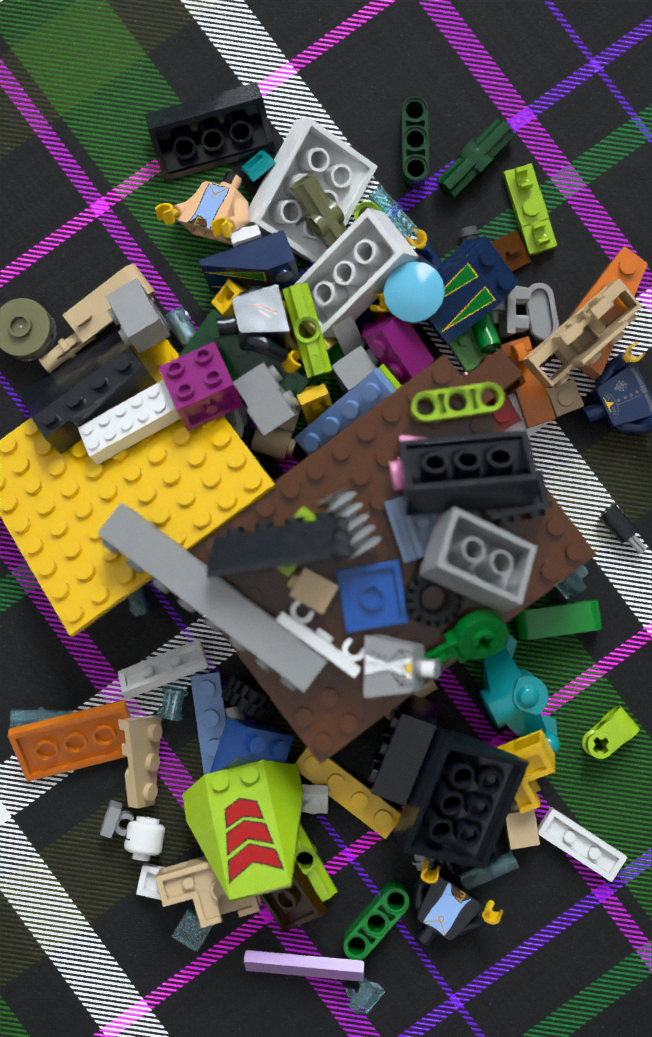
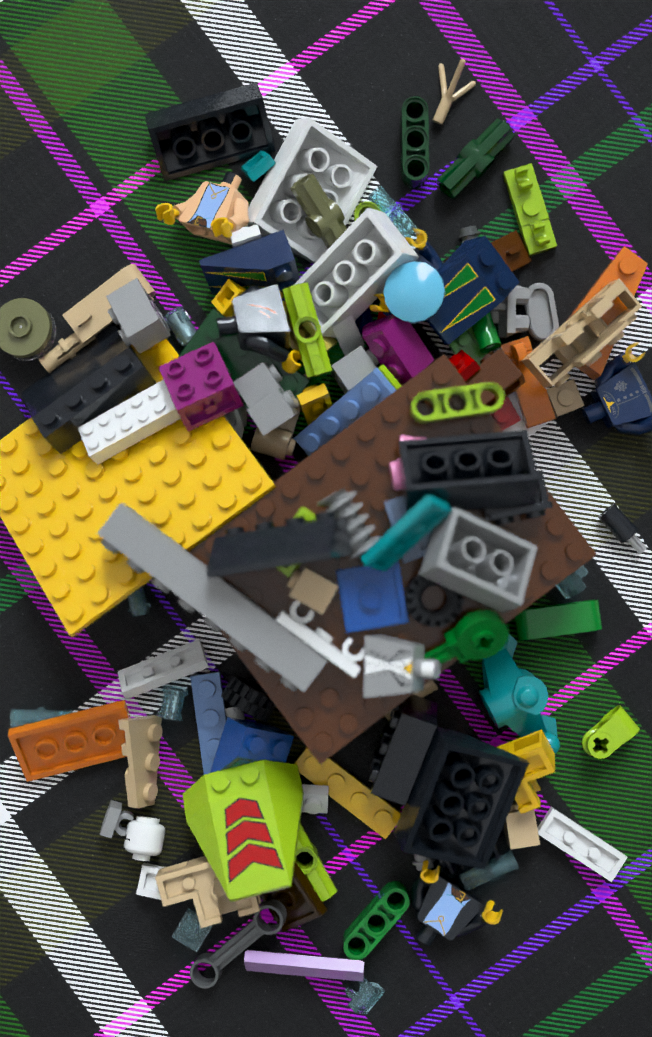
(237, 944): none -> dark grey piece
(406, 533): none -> teal tile
(448, 96): none -> tan plant
(464, 364): none -> red plate

